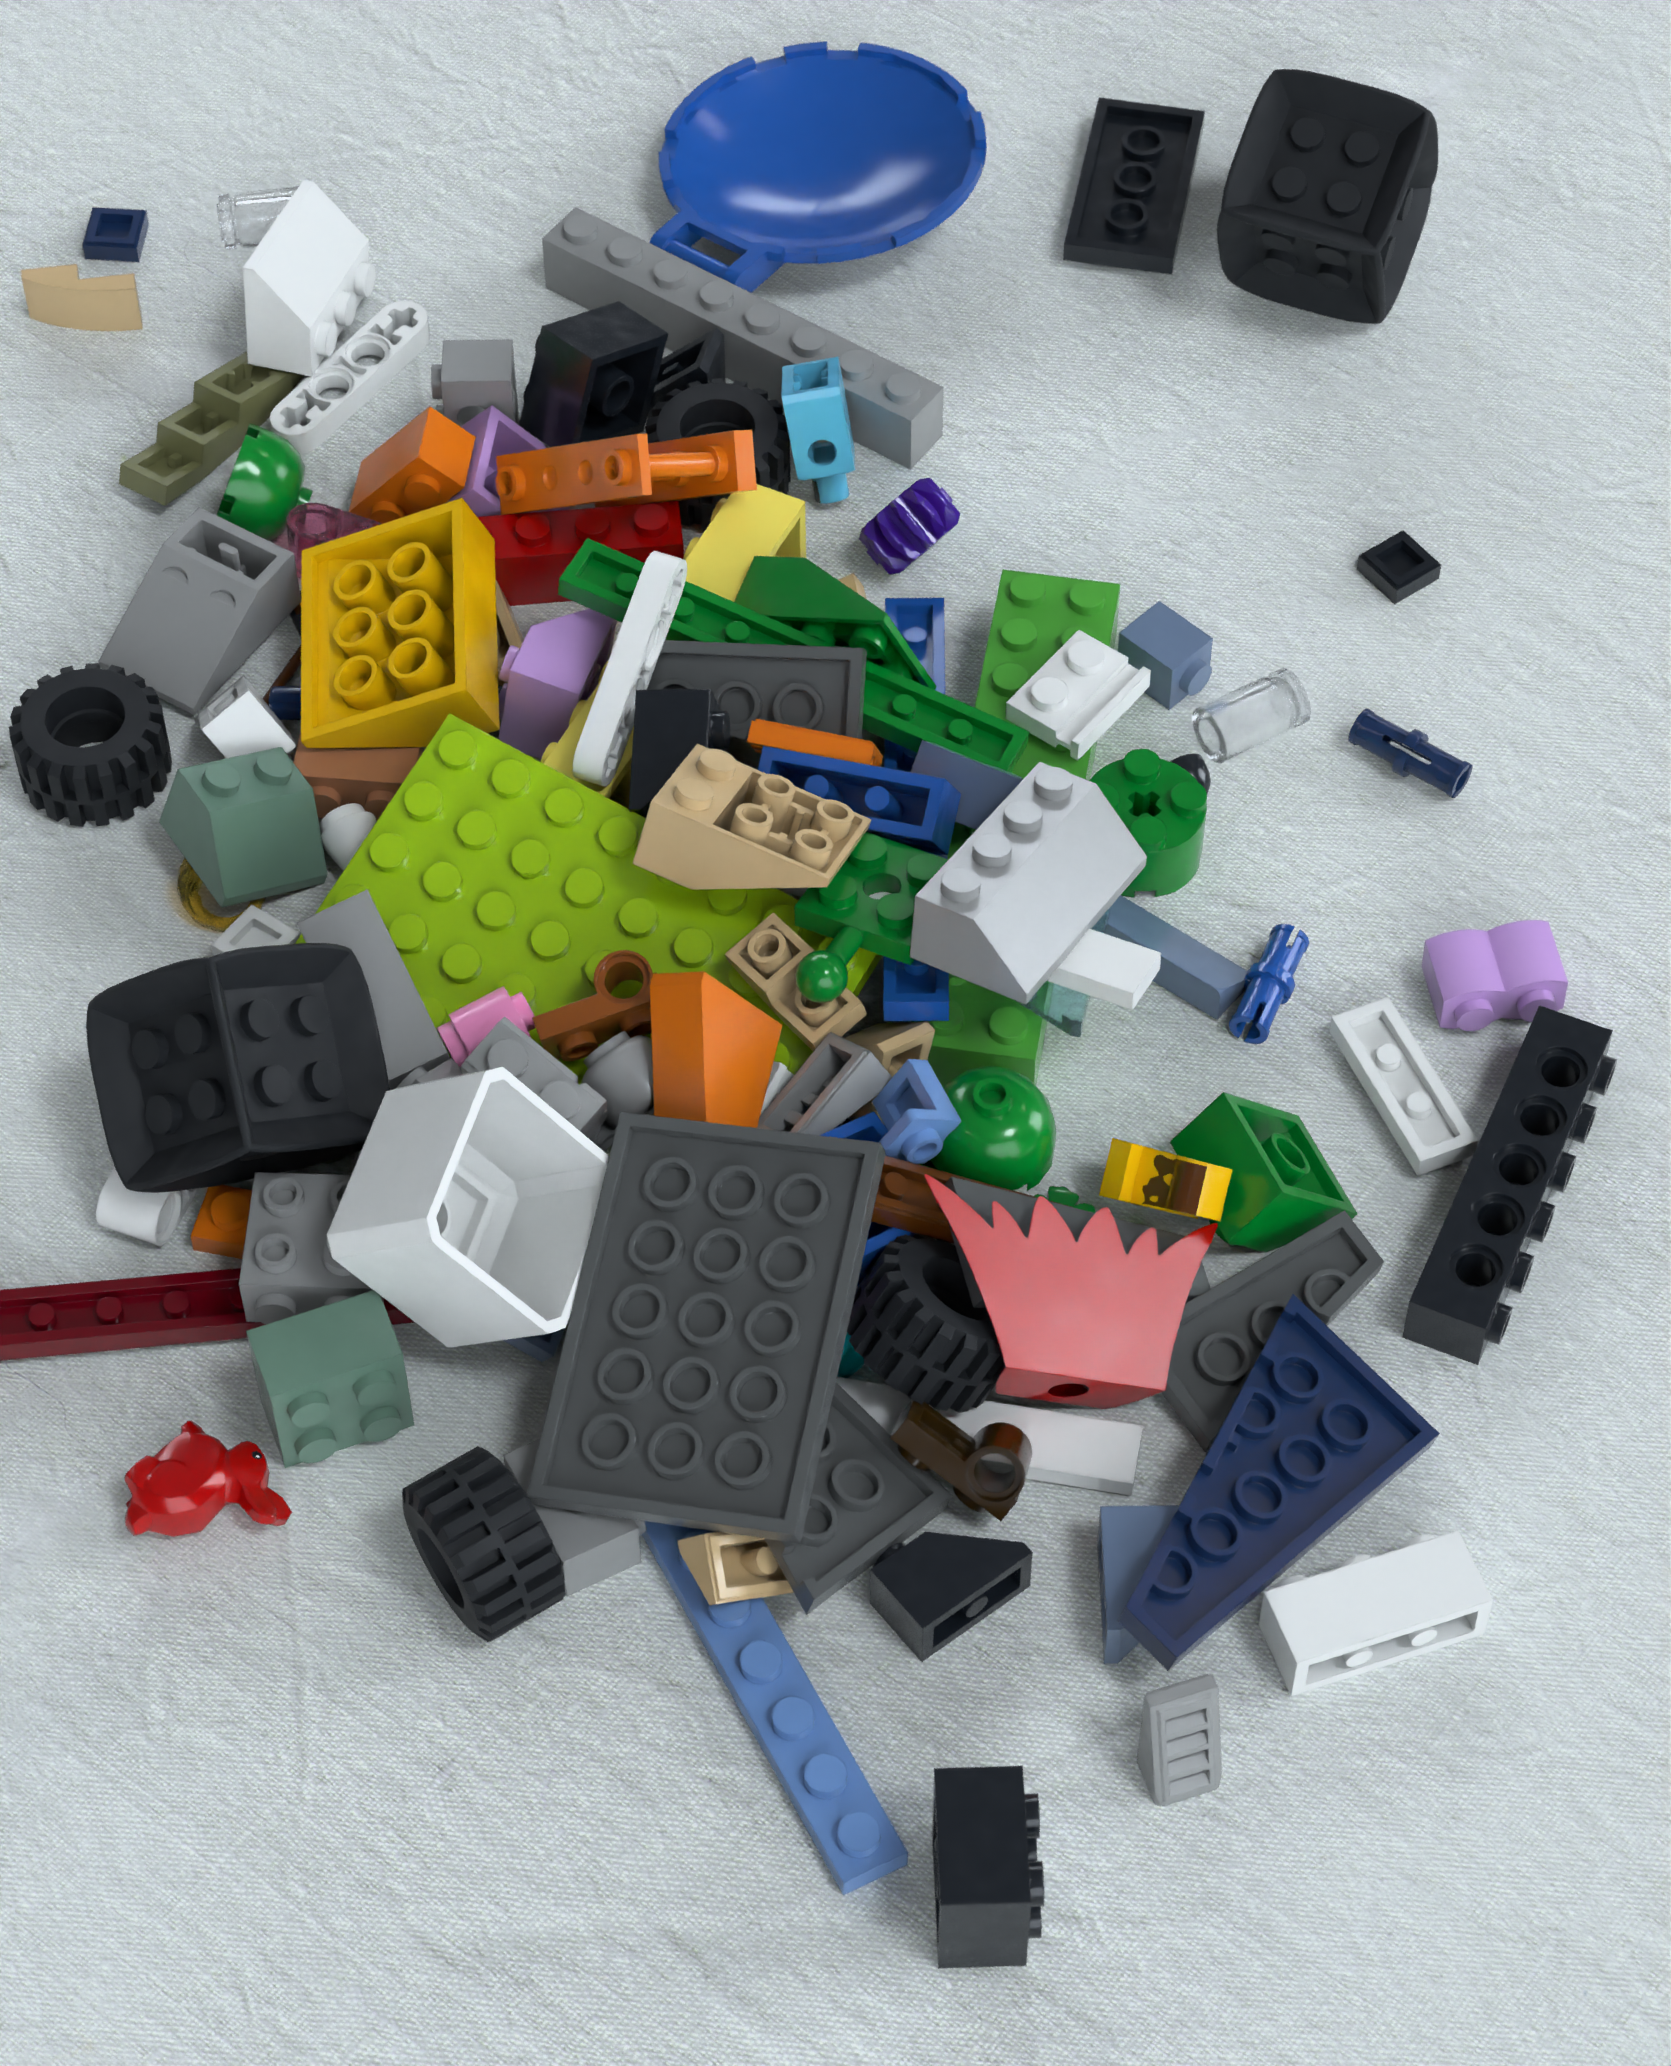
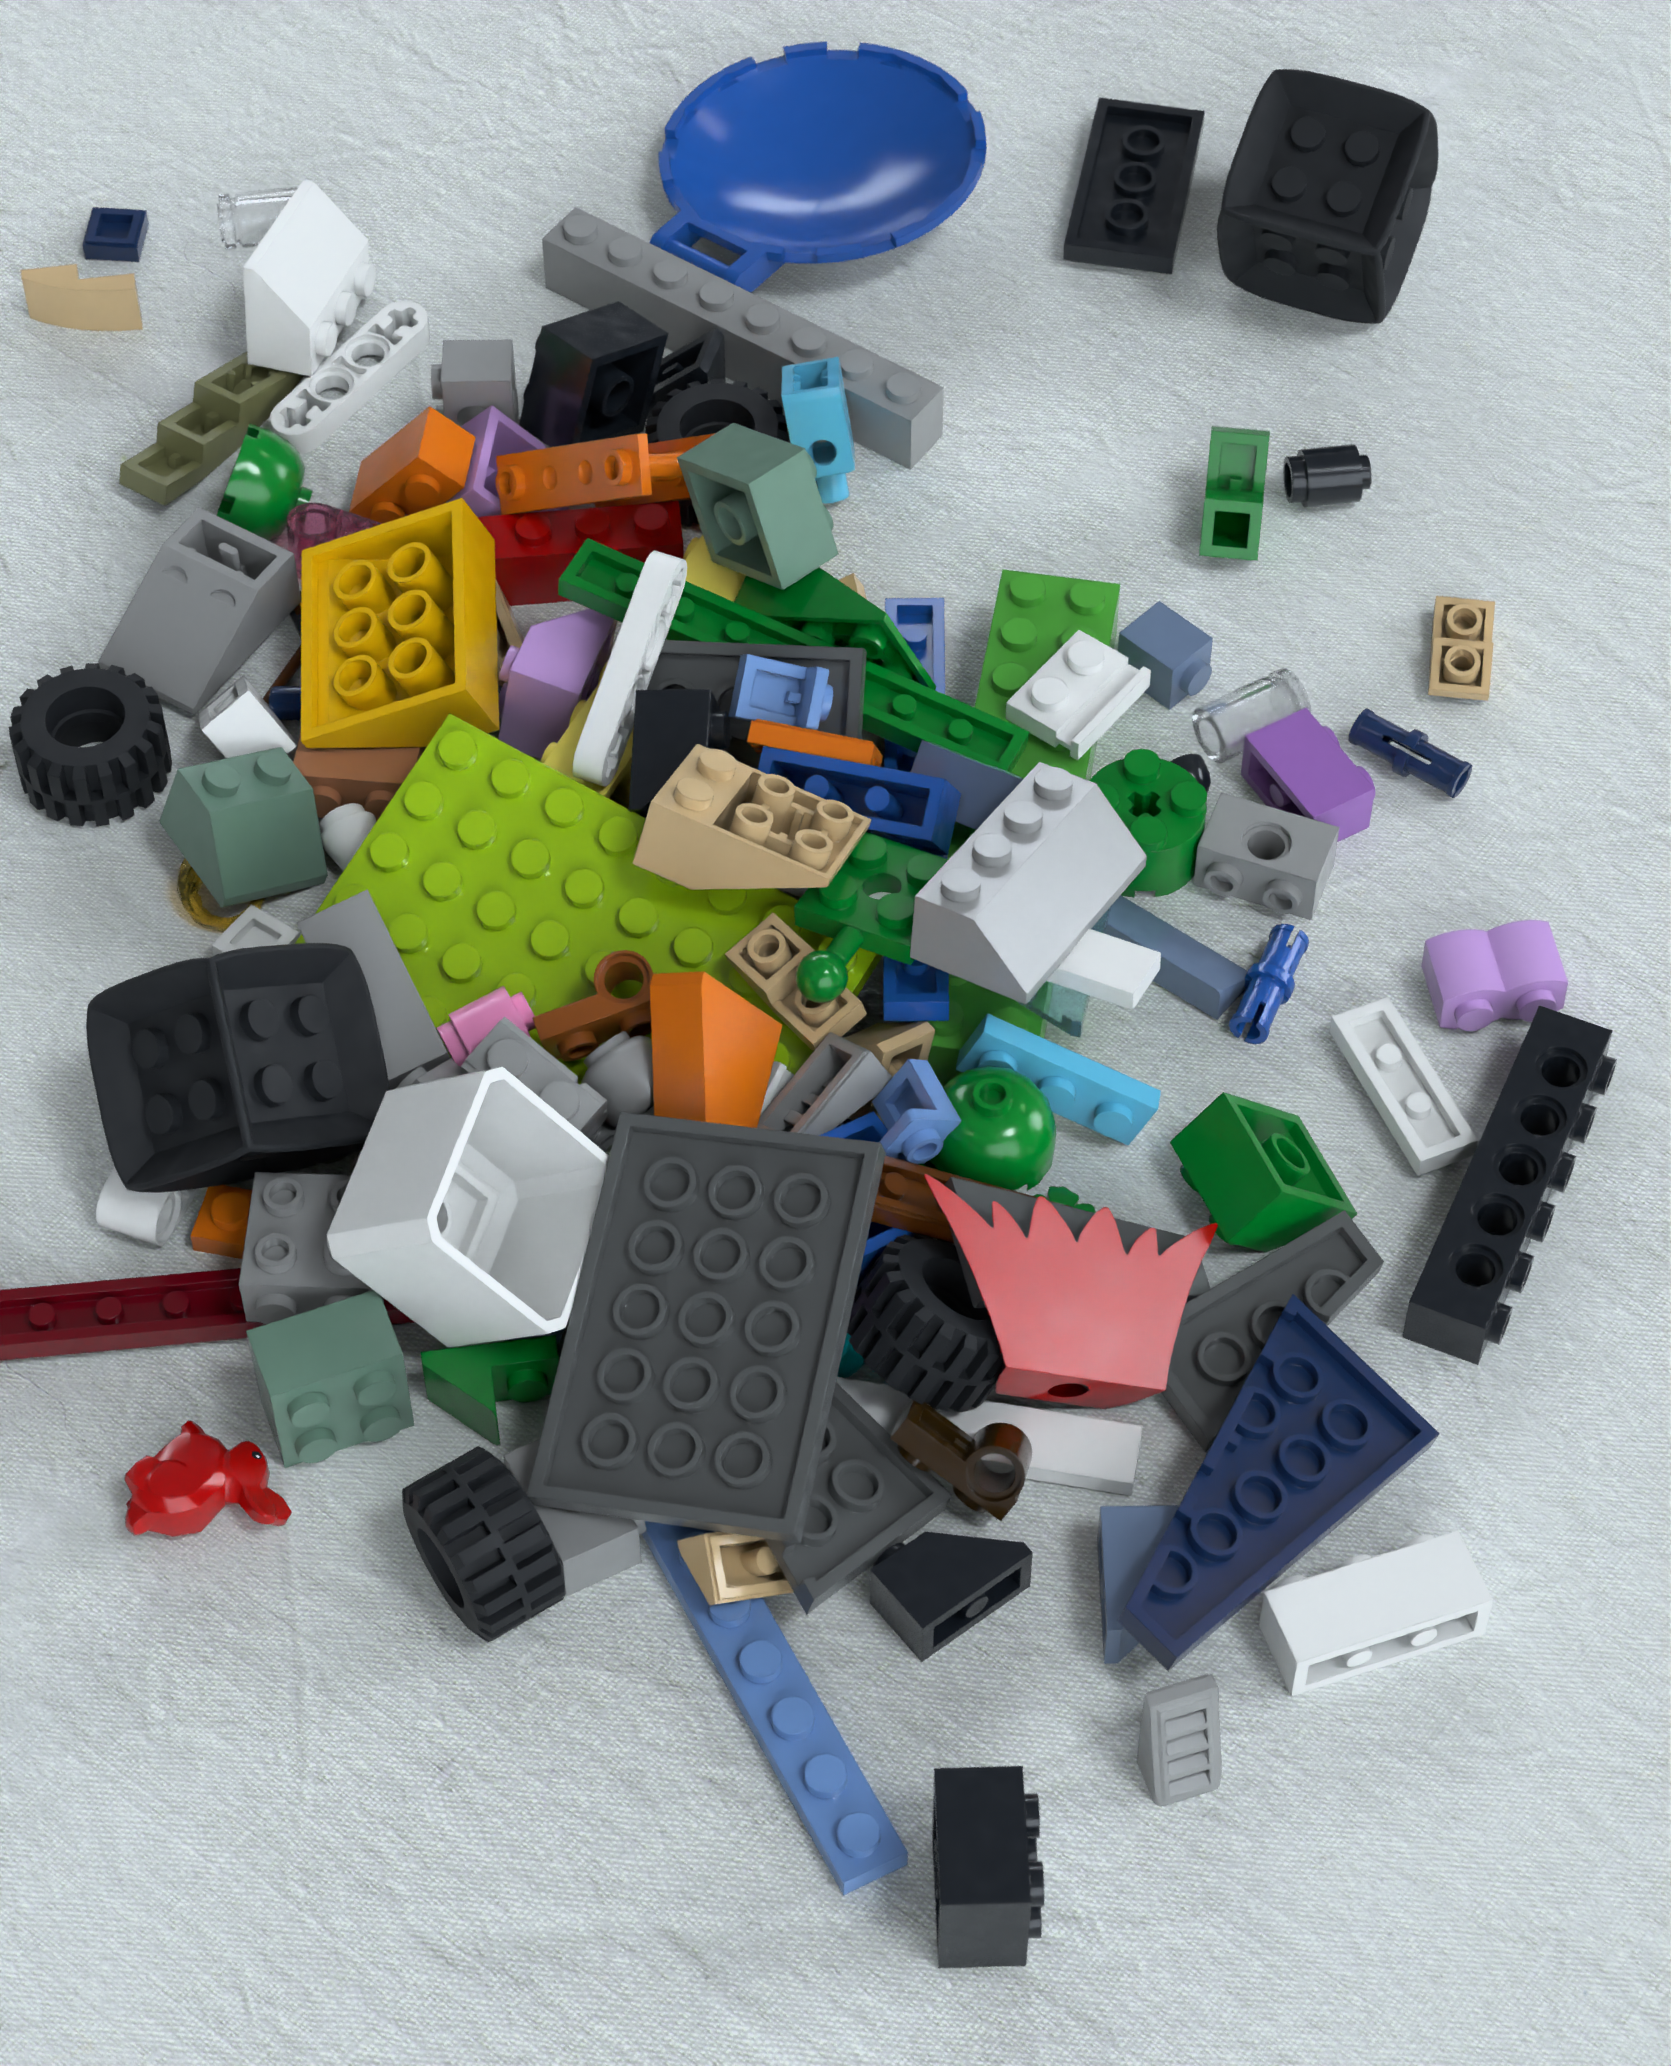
(475, 1377): none -> green slope
(759, 505): none -> sand green brick
(781, 692): none -> medium blue bracket
(909, 526): dark purple gear -> none
(1072, 1083): none -> medium azure plate
(1164, 1181): yellow leg -> none
(1234, 493): none -> green brick
(1266, 856): none -> light grey brick
(1305, 772): none -> medium lavender brick
(1326, 475): none -> black brick
(1399, 567): black tile -> none
(1461, 648): none -> tan slope

